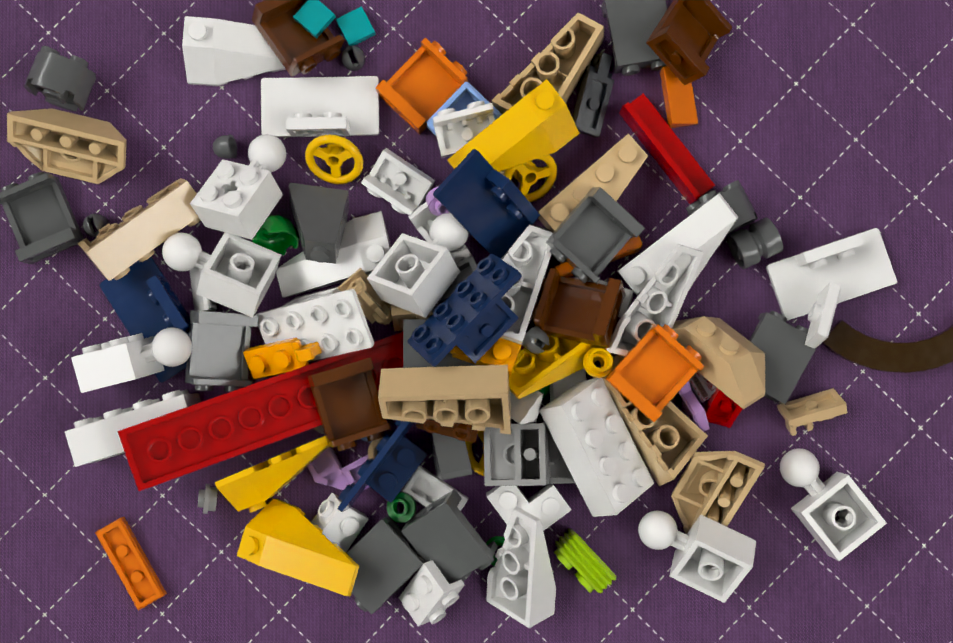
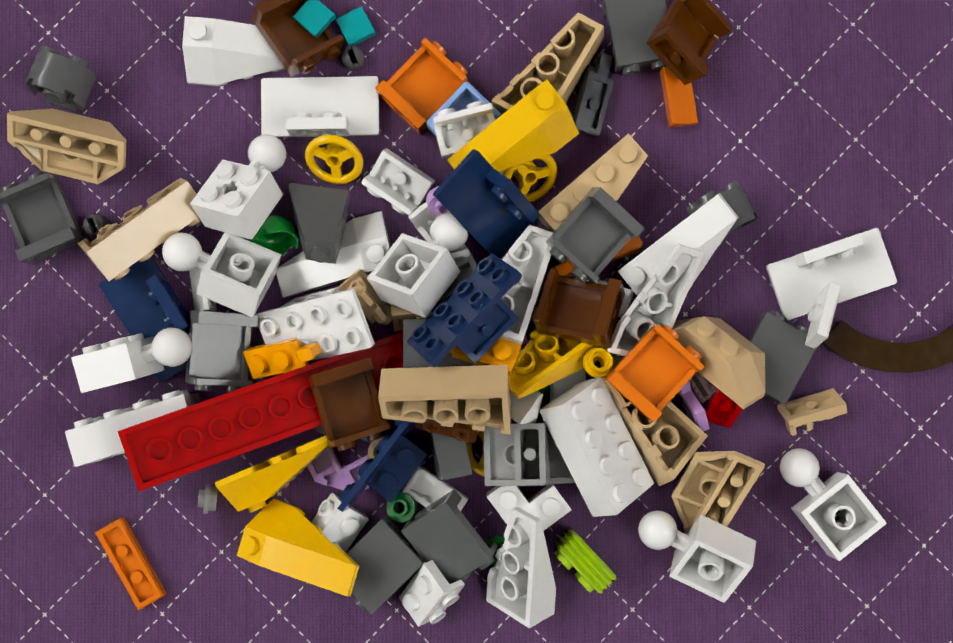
(225, 147): dark grey hinge -> none
(535, 340): dark grey hinge -> none
(666, 148): red panel -> none
(759, 241): dark grey wheel -> none

